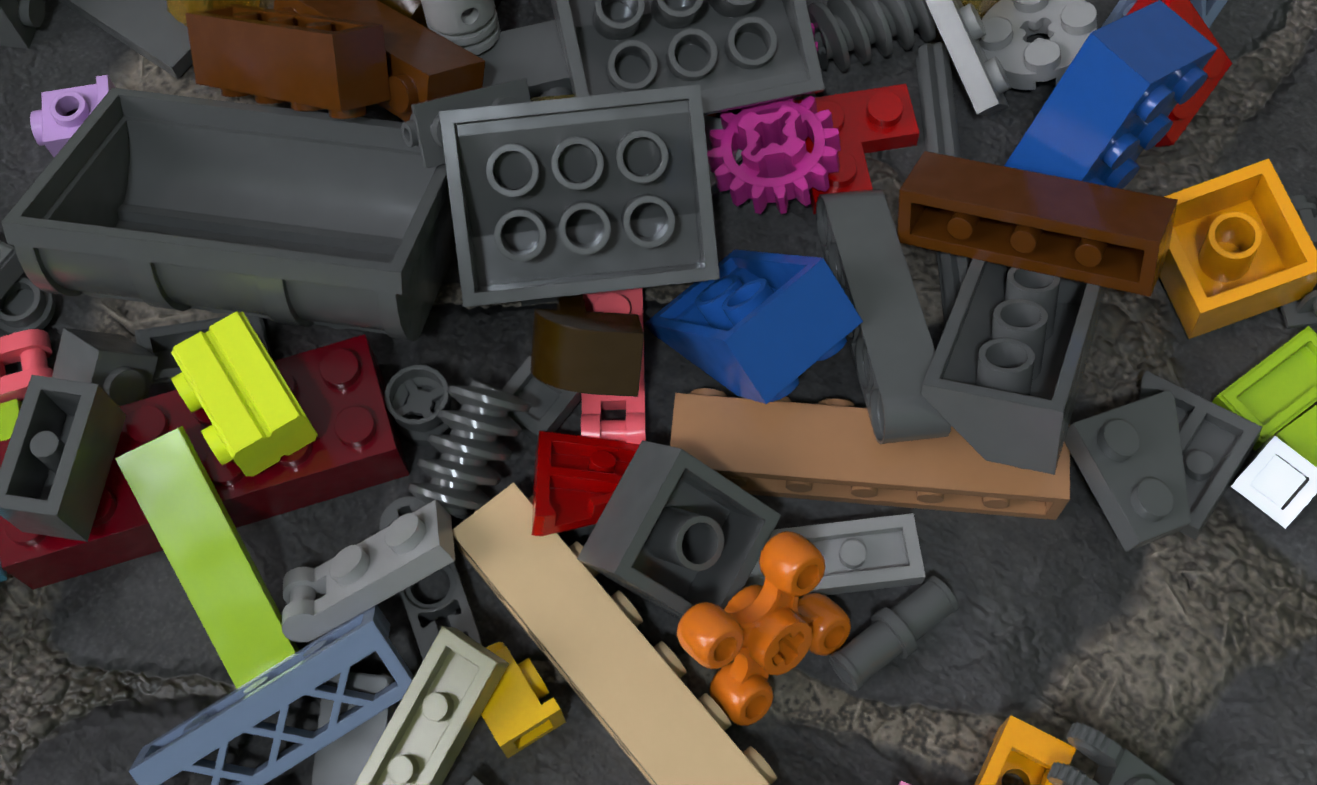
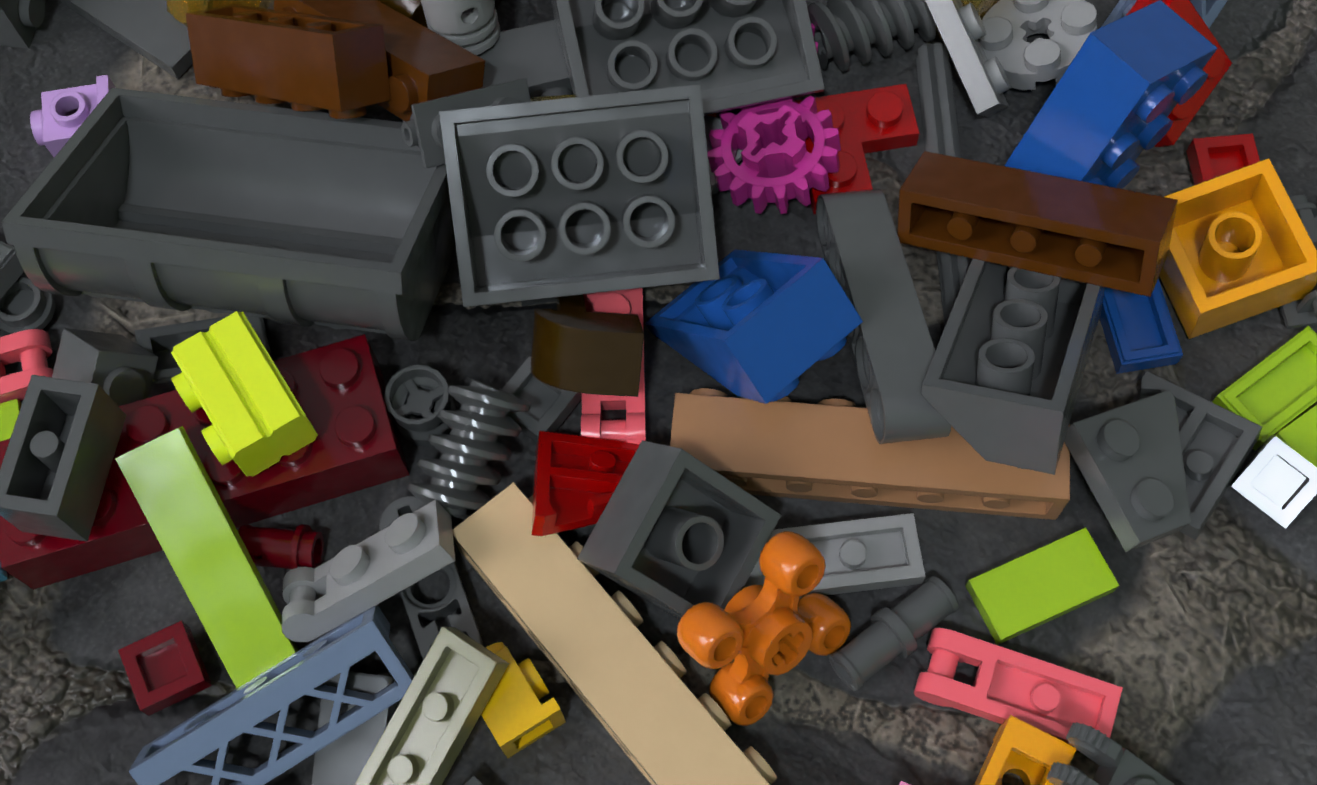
(164, 668): none -> dark red plate
(283, 546): none -> dark red pin
(1015, 686): none -> coral plate
(1041, 586): none -> lime tile
(1139, 330): none -> blue tile
(1220, 155): none -> red plate

